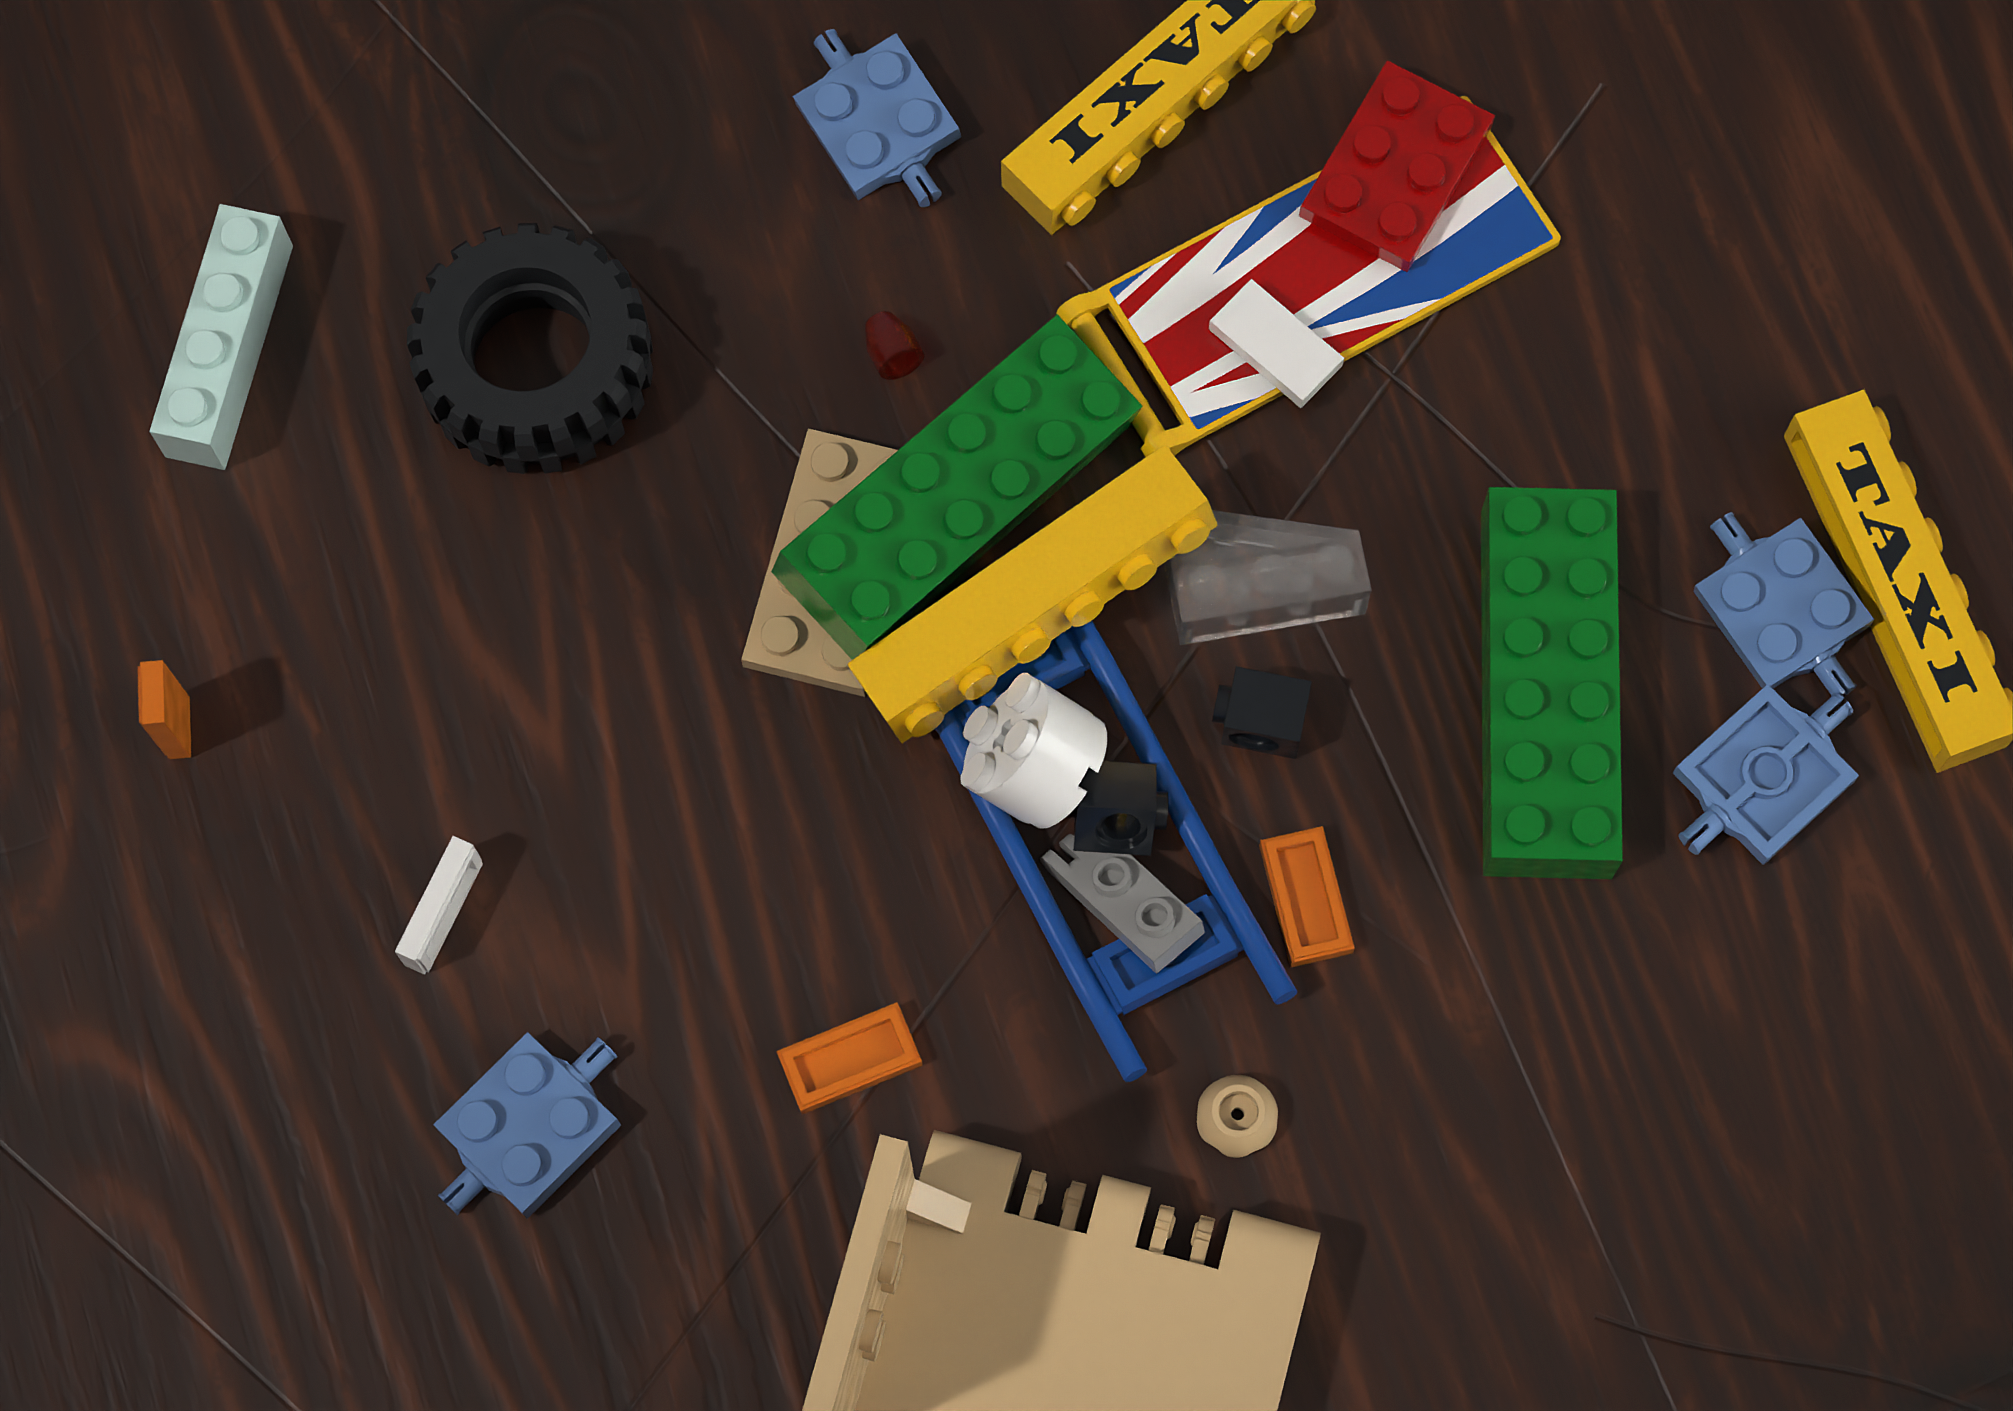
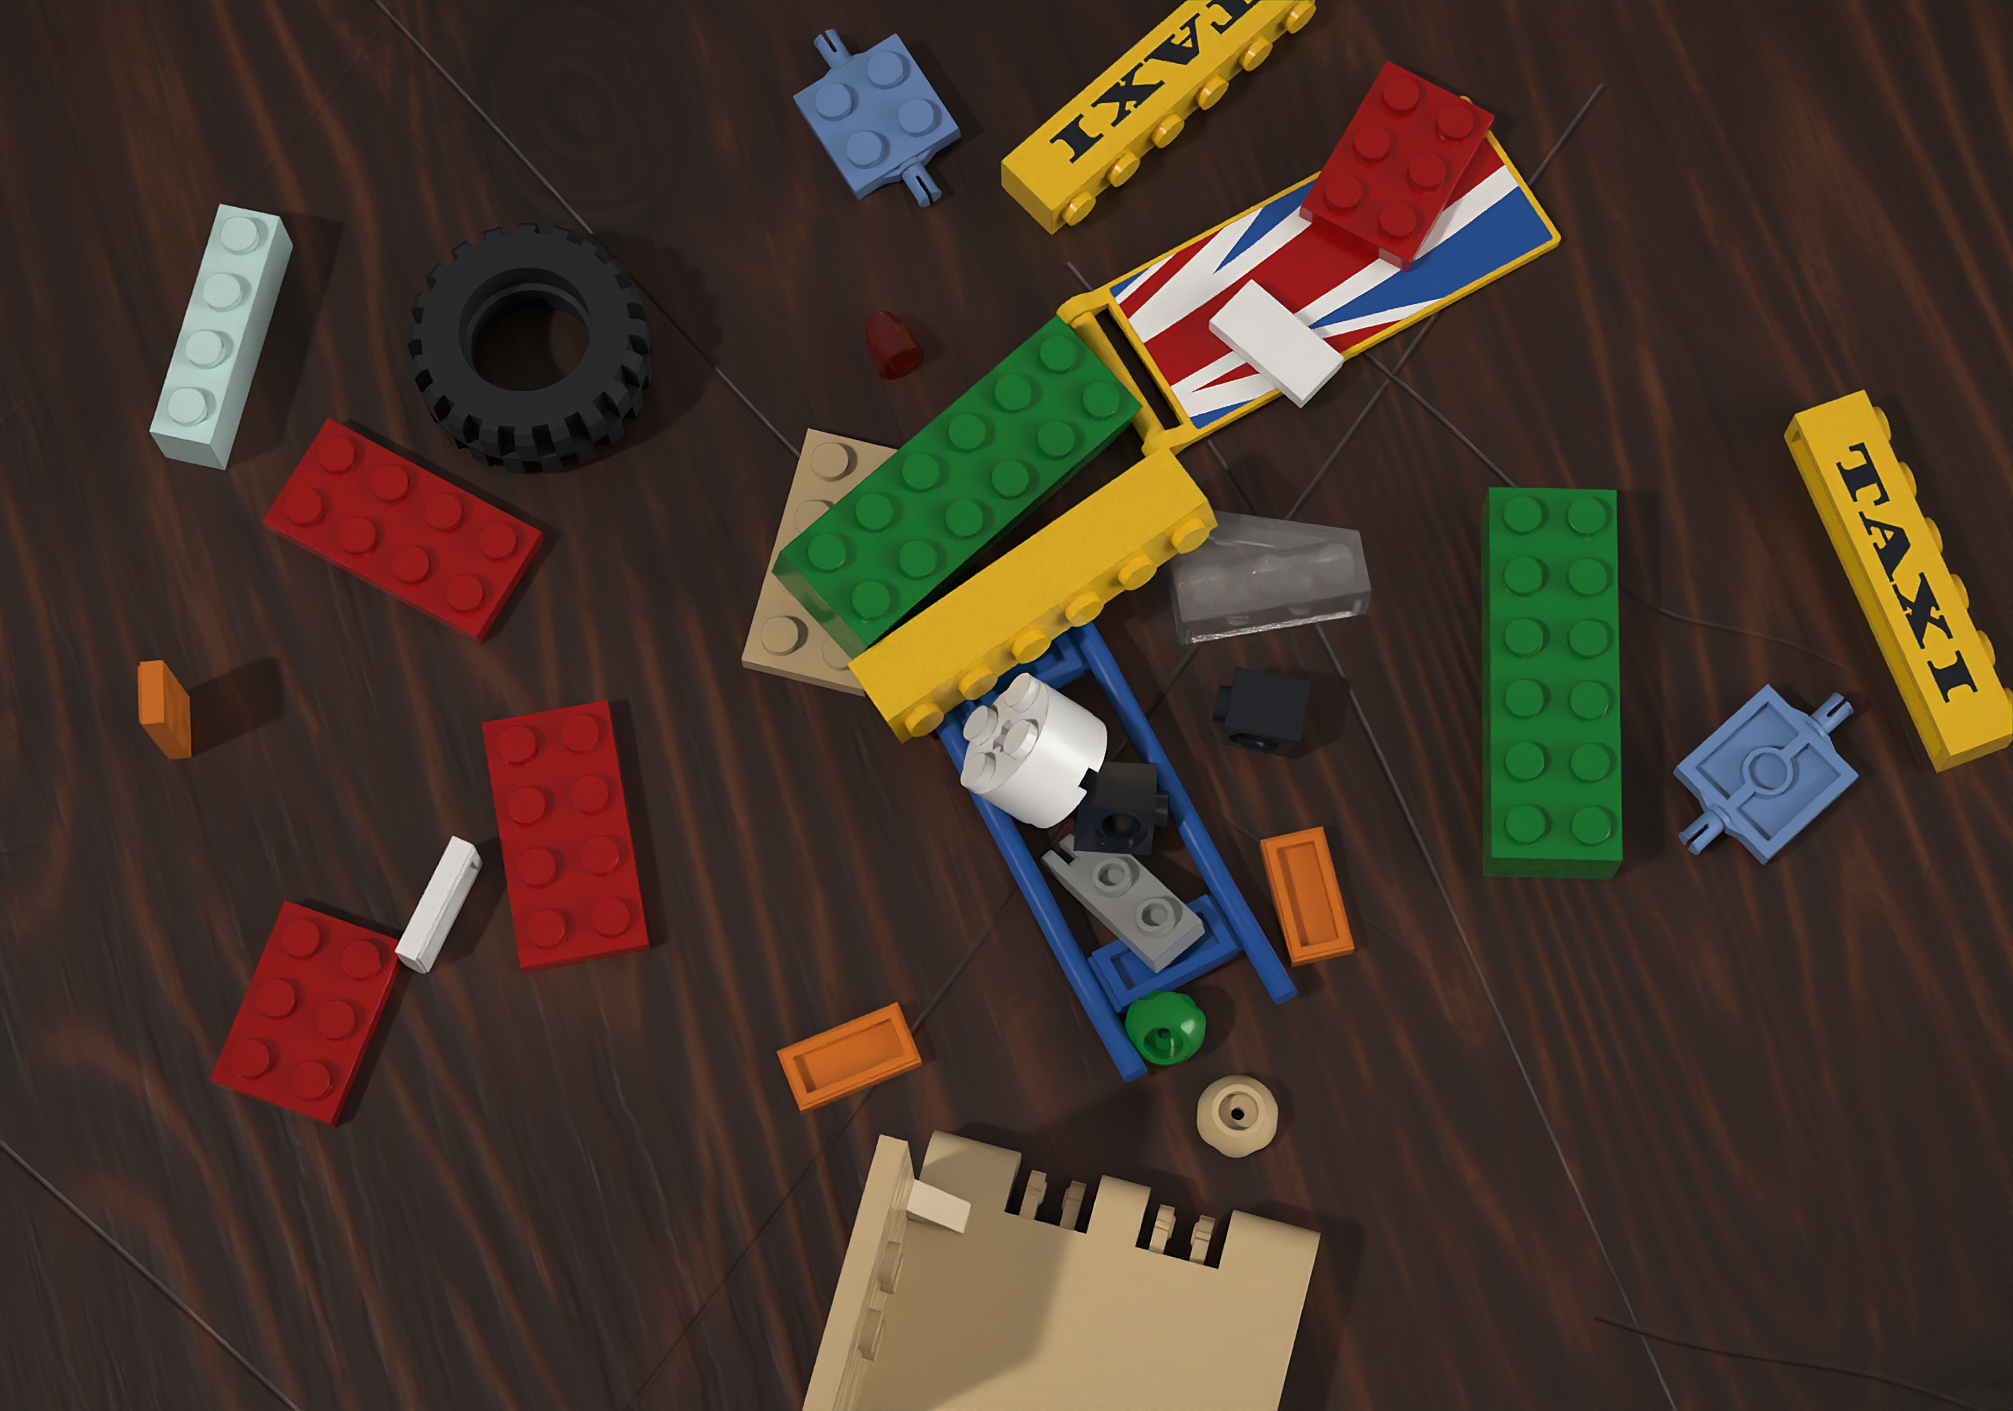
(308, 1014): none -> red plate
(403, 530): none -> red plate
(527, 1125): medium blue plate -> none
(565, 836): none -> red plate
(1165, 1010): none -> green plate
(1783, 605): medium blue plate -> none

